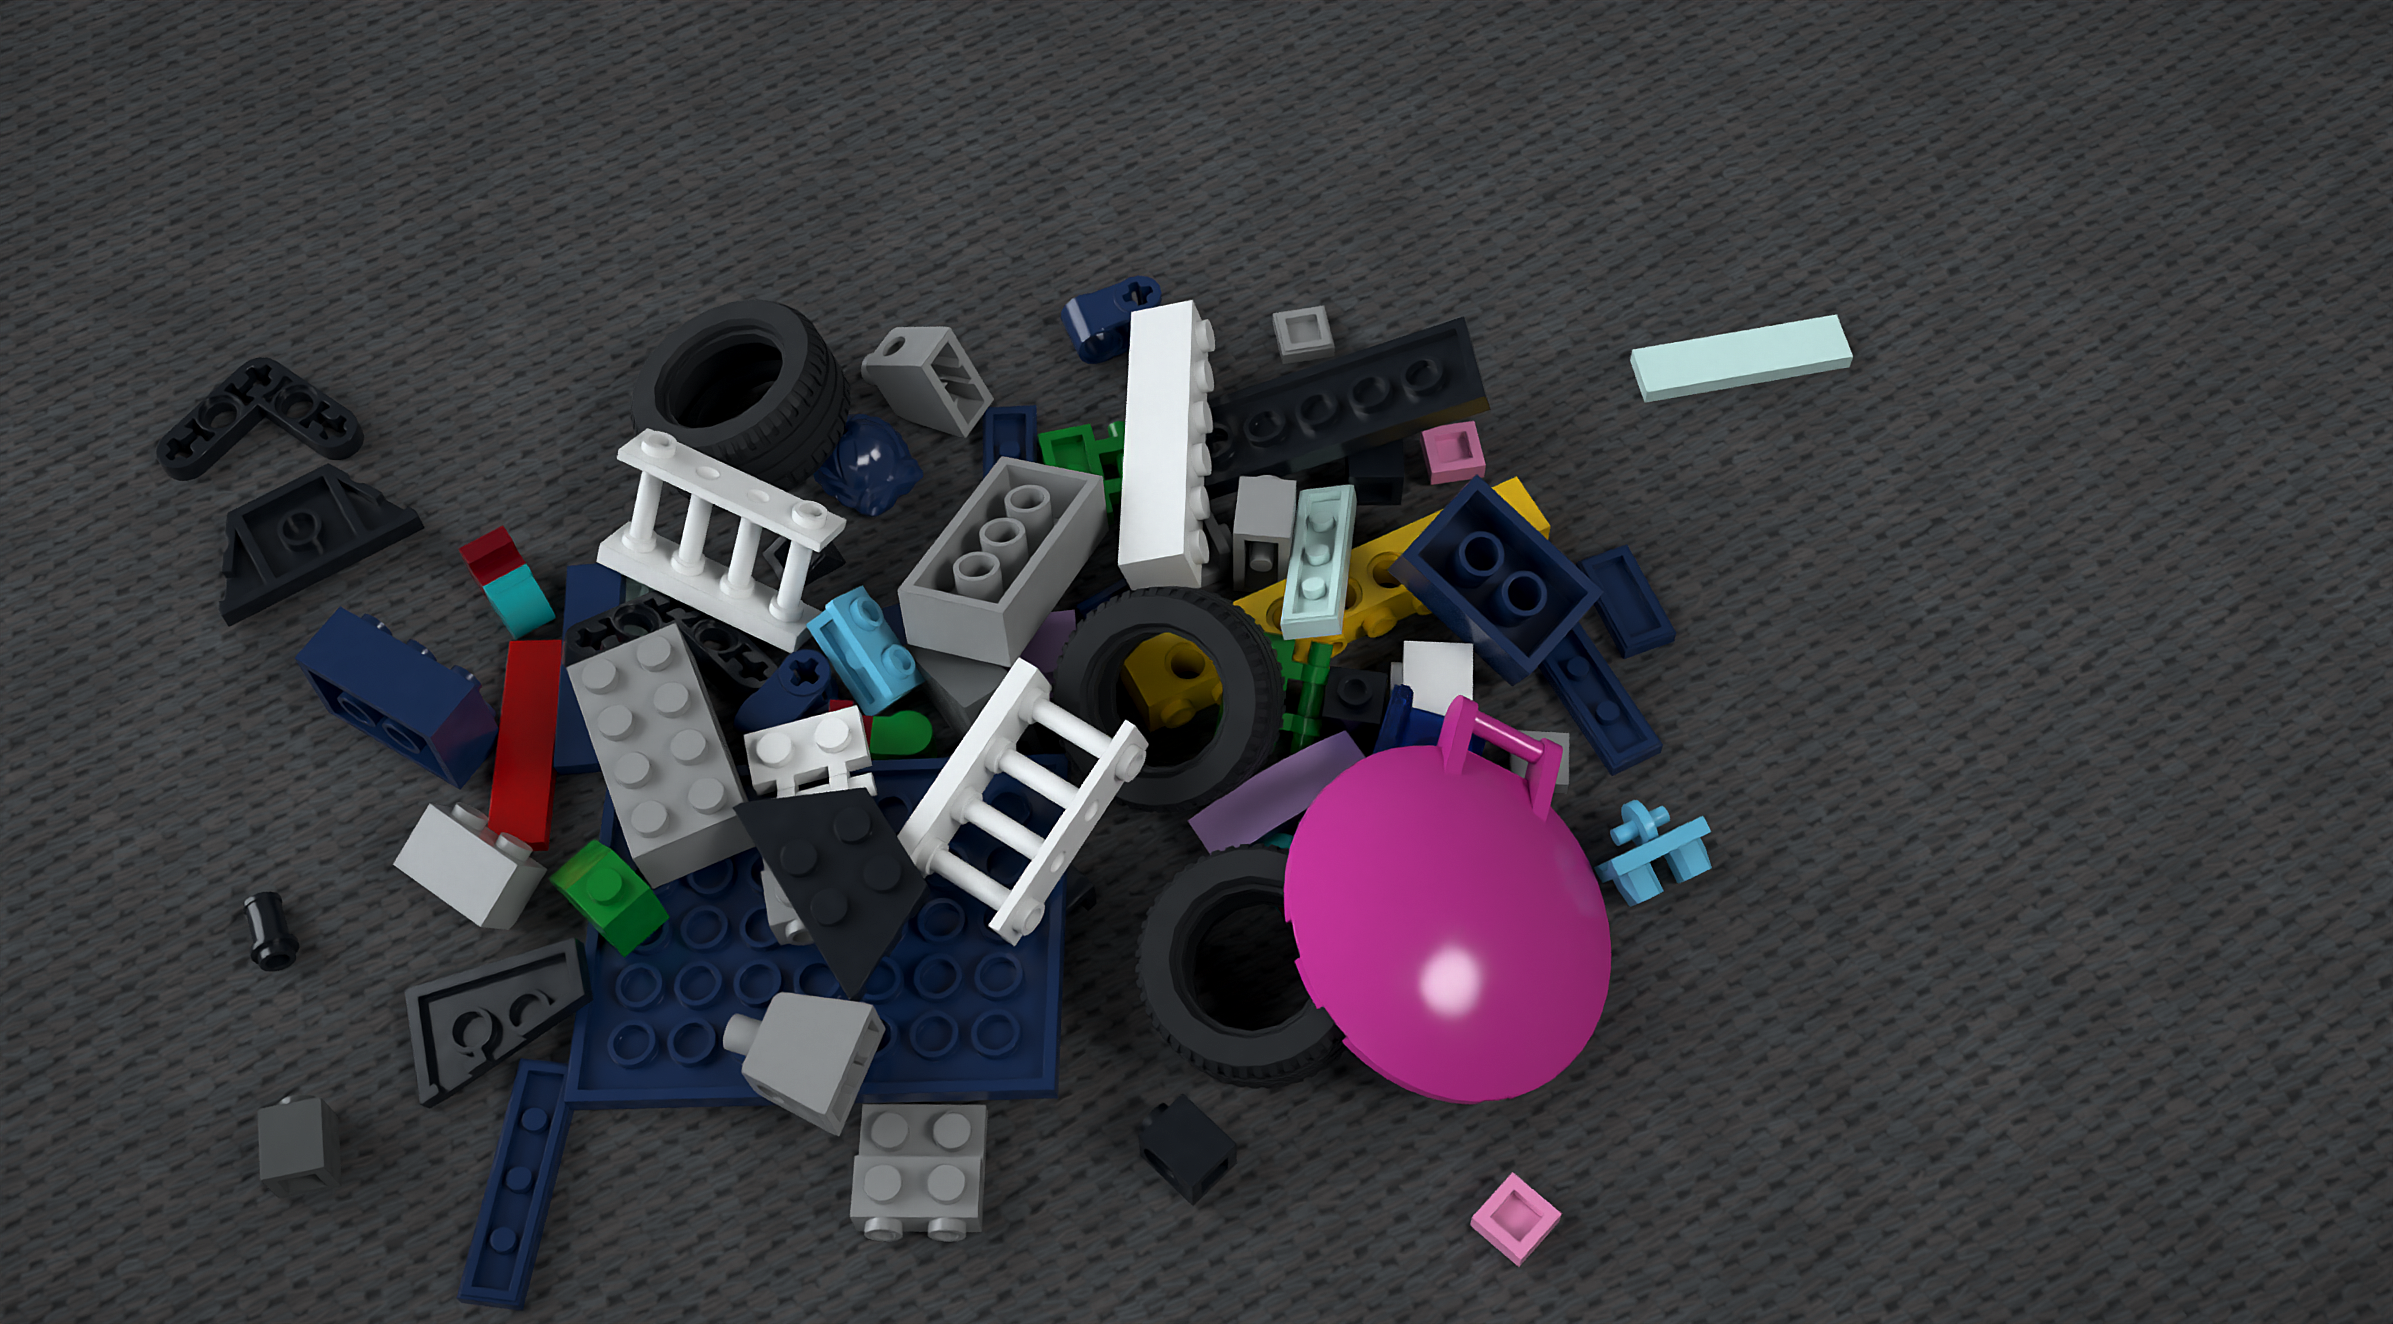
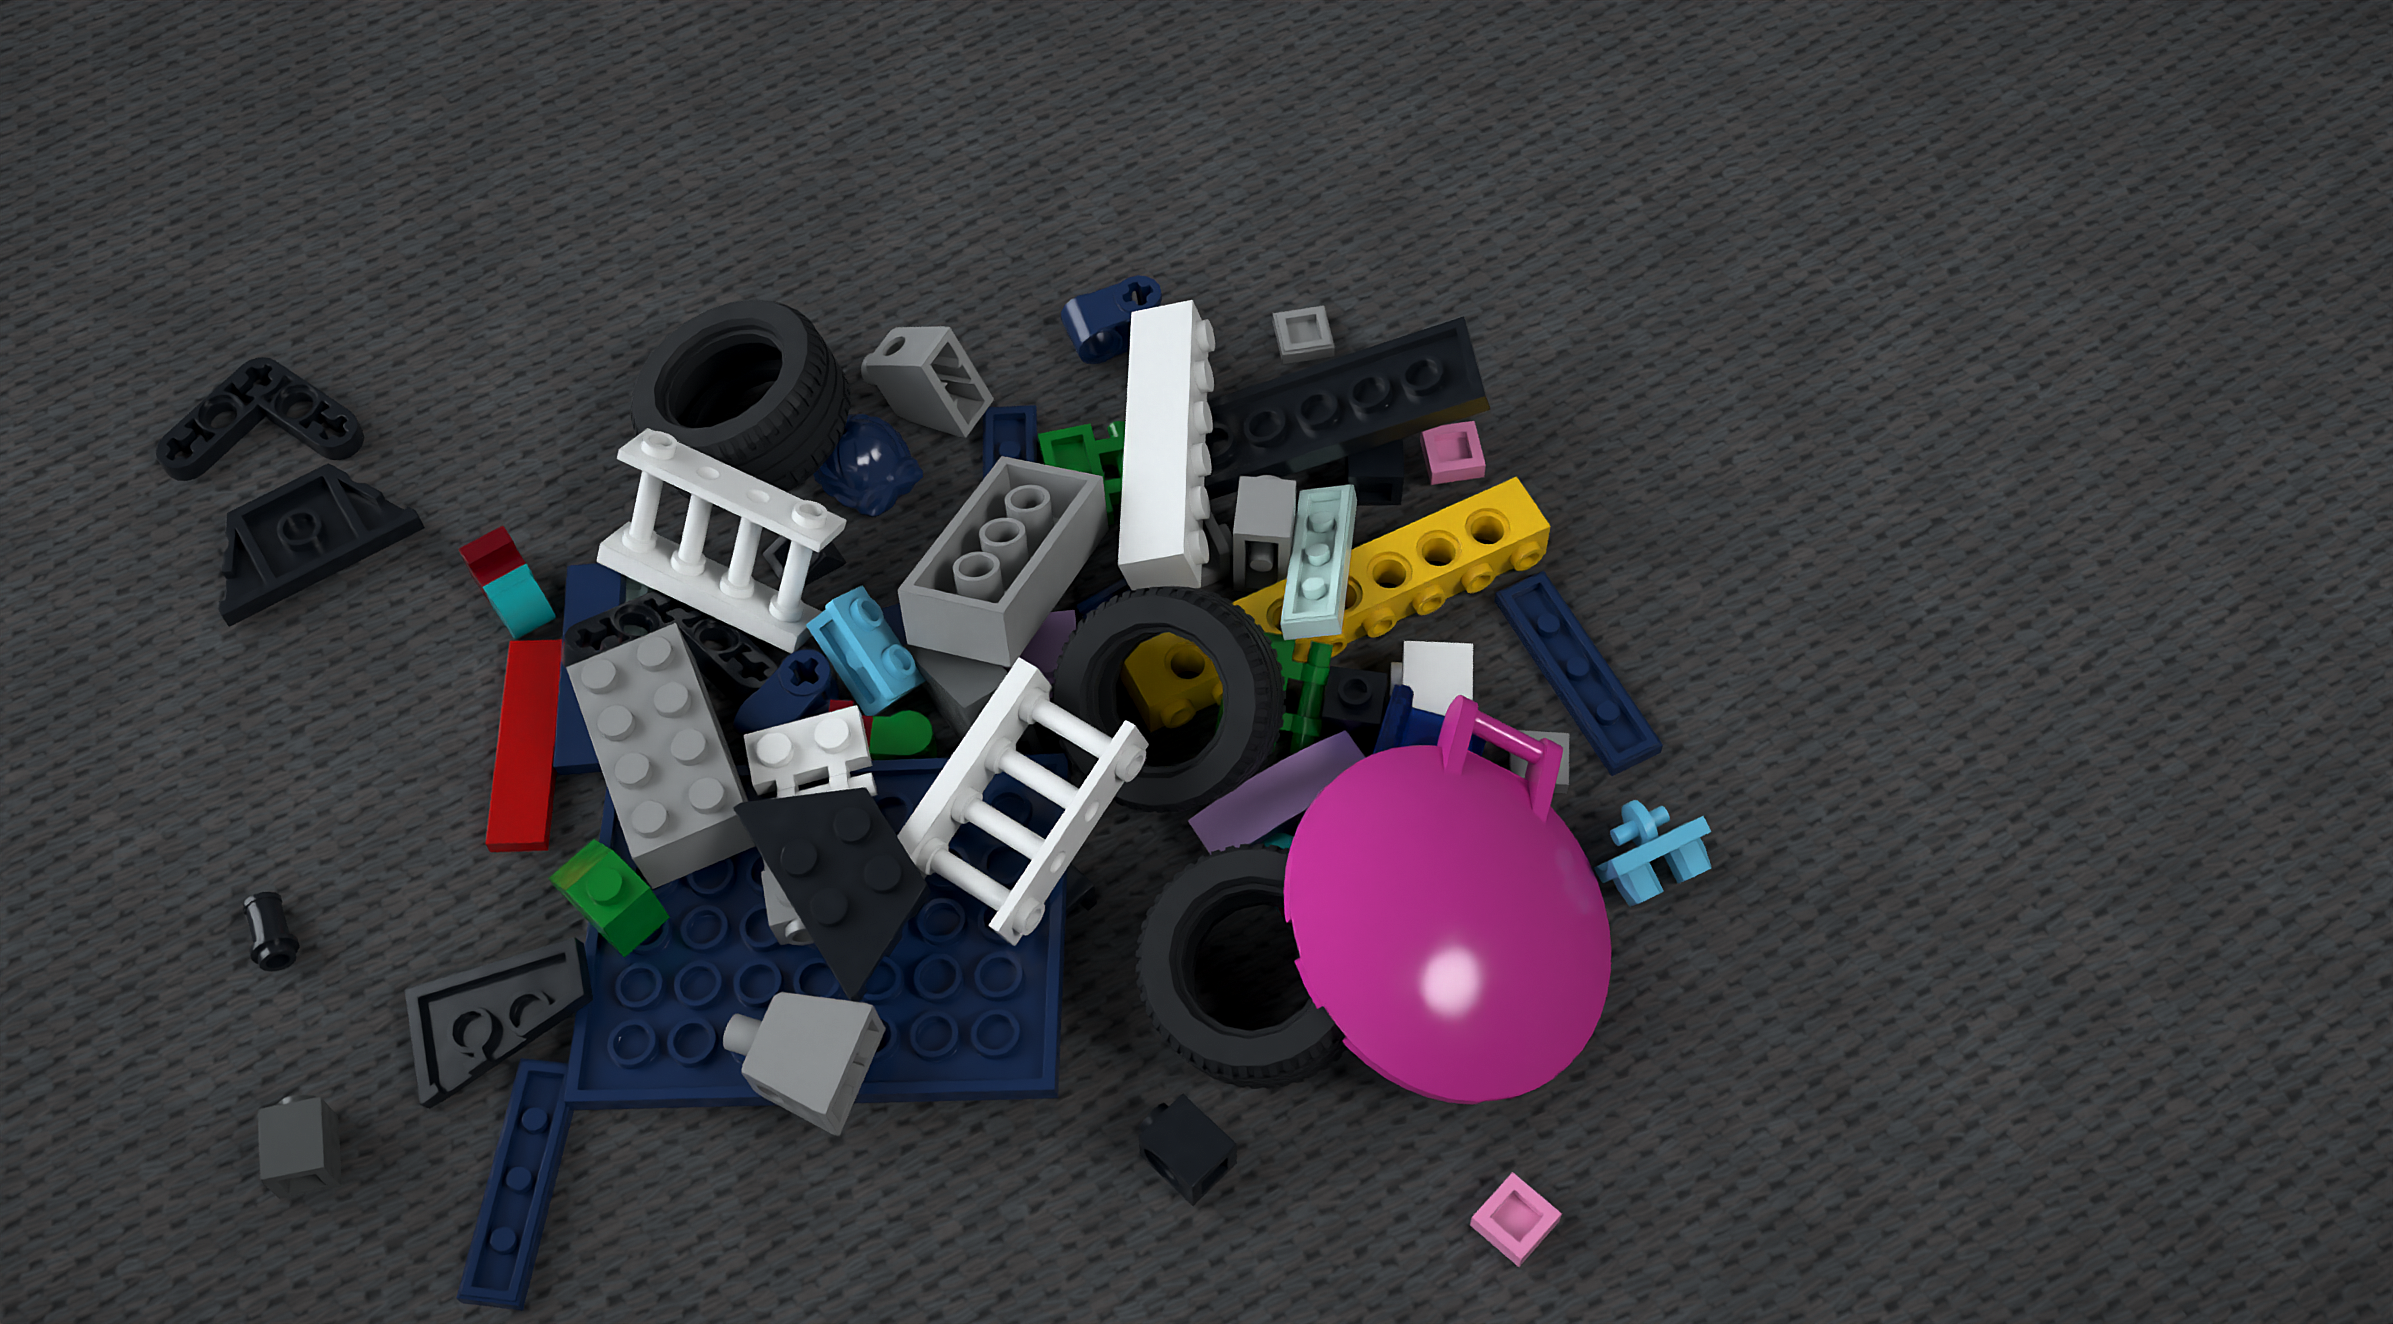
(400, 695): dark blue brick -> none
(470, 865): light grey brick -> none
(920, 1171): light grey plate -> none
(1495, 581): dark blue brick -> none
(1628, 602): dark blue tile -> none
(1741, 358): light aqua tile -> none

